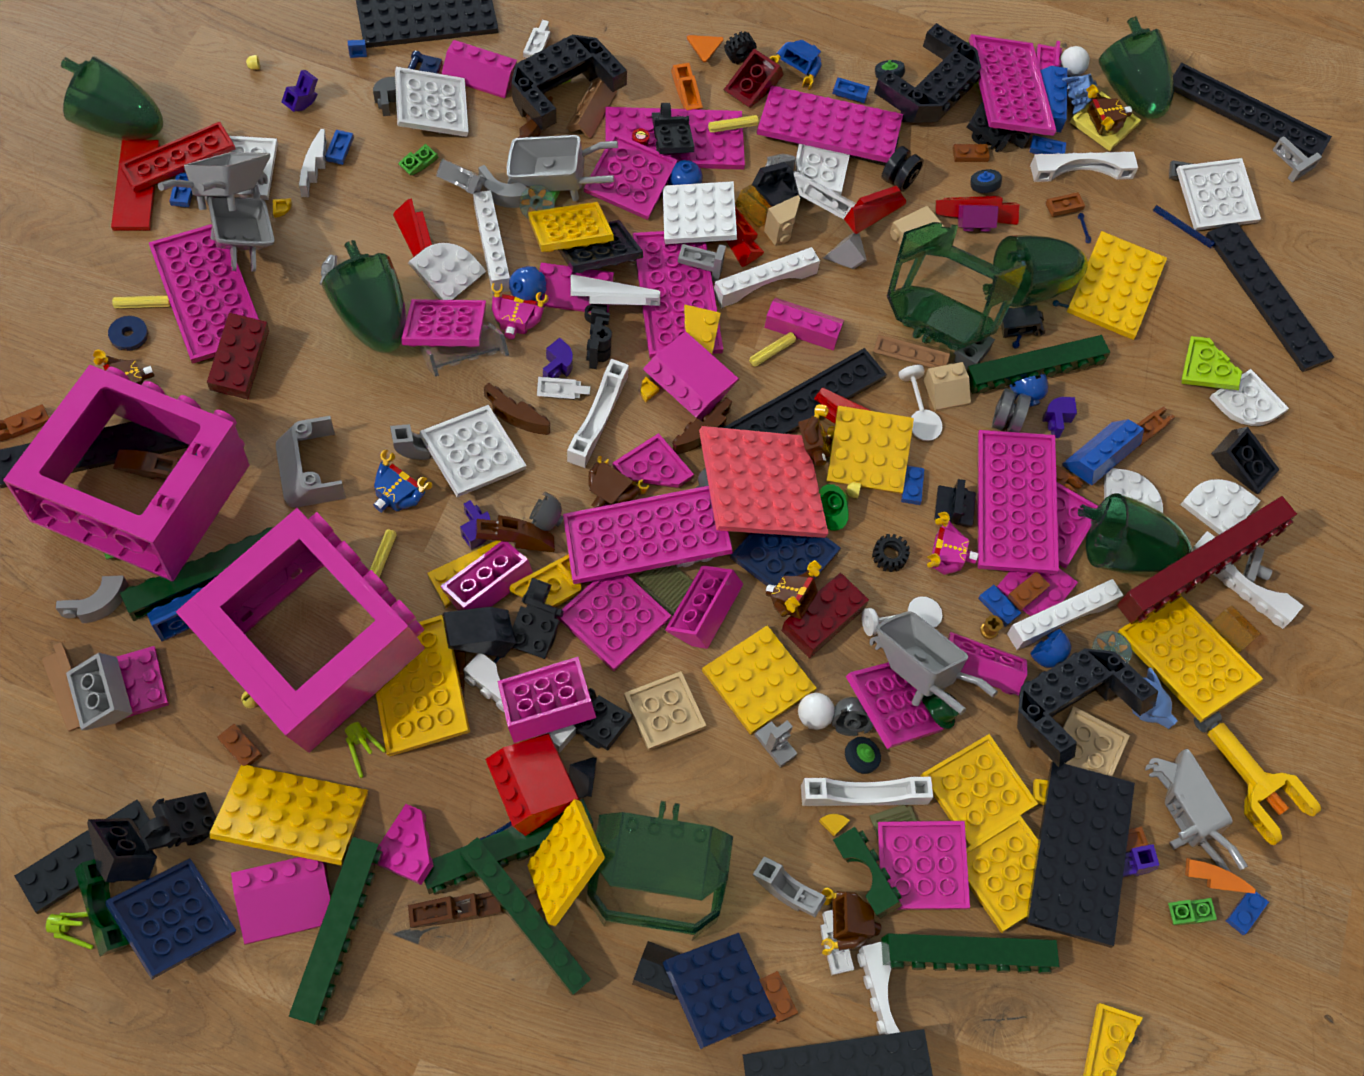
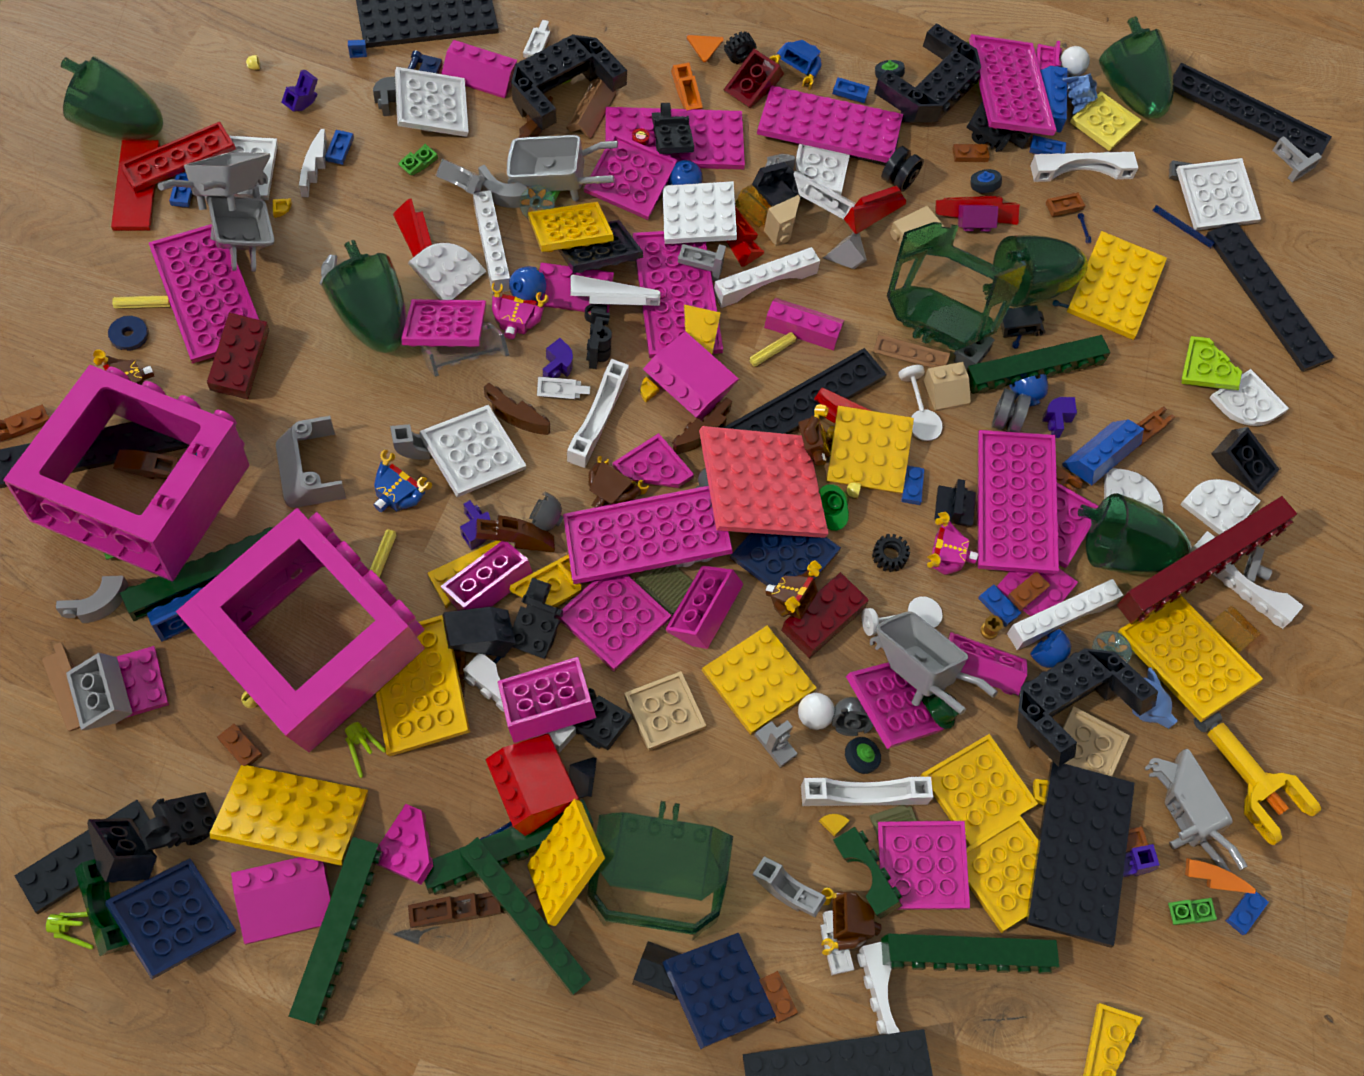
(734, 123): light yellow axle -> none
(1106, 113): reddish brown torso -> none

